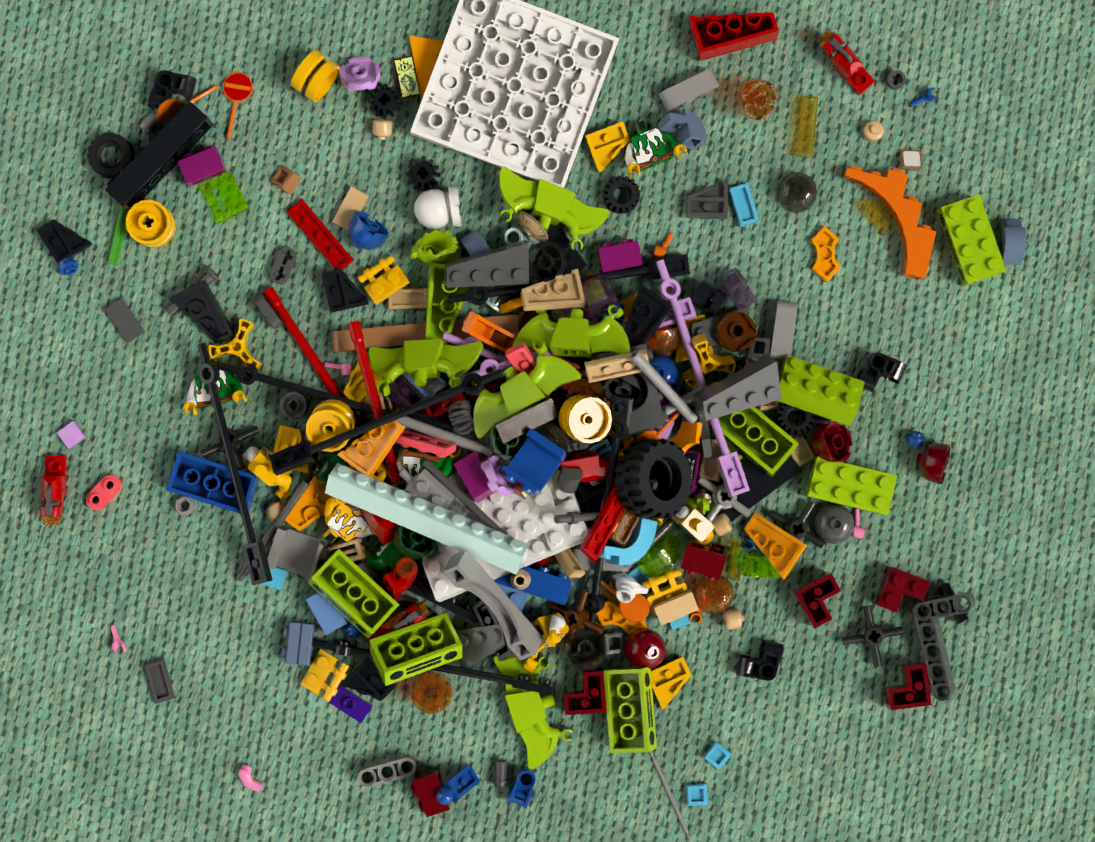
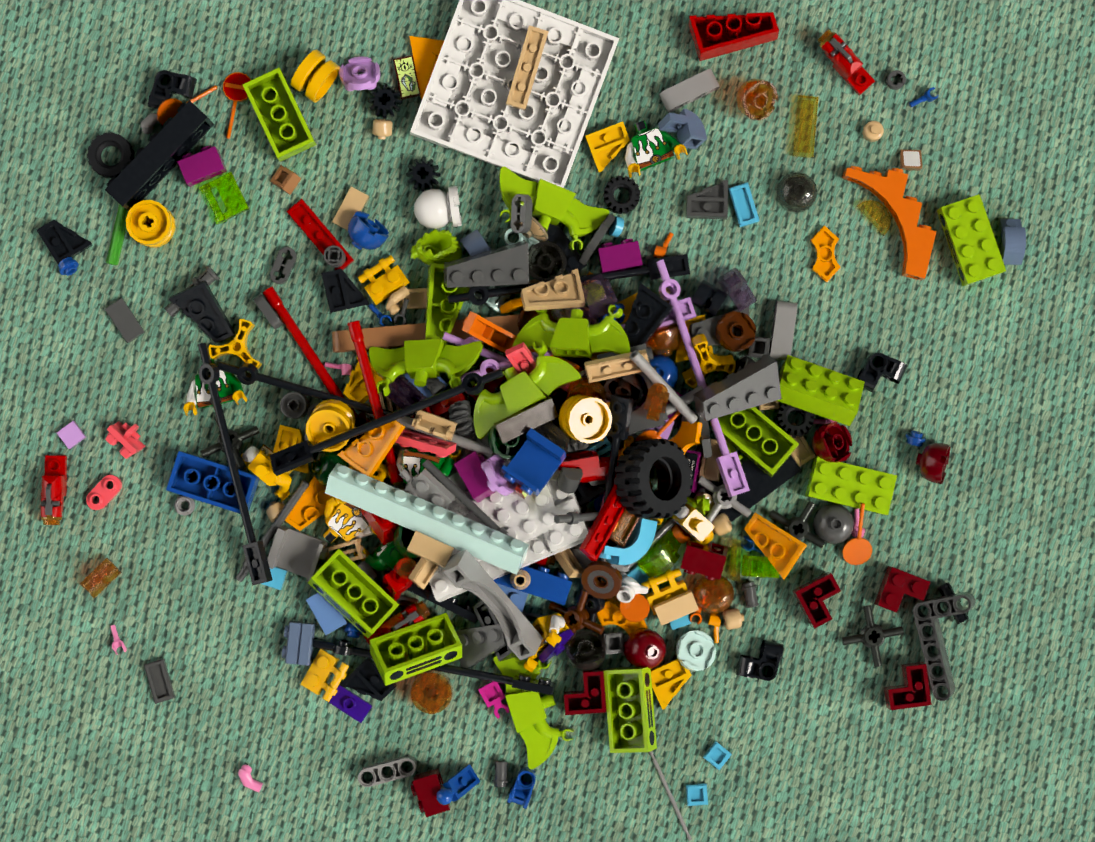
(100, 578): none -> clear orange hips
(126, 436): none -> coral hips
(279, 114): none -> lime brick
(334, 256): none -> dark grey wheel
(379, 314): none -> blue hand
(391, 305): none -> tan arm
(402, 312): none -> dark grey hand
(423, 573): none -> tan tile
(430, 549): none -> tan tile
(434, 425): none -> tan hinge
(492, 695): none -> dark pink plate
(521, 213): none -> dark grey beam
(527, 68): none -> tan plate
(551, 651): none -> dark purple plate
(597, 238): none -> dark grey tile
(597, 588): none -> reddish brown tile
(617, 227): none -> medium azure tile
(656, 401): none -> clear orange hips
(679, 534): none -> orange tile
(695, 650): none -> light aqua tile
(715, 621): none -> light orange hand
(750, 594): none -> dark grey pin
(858, 549): none -> orange piece

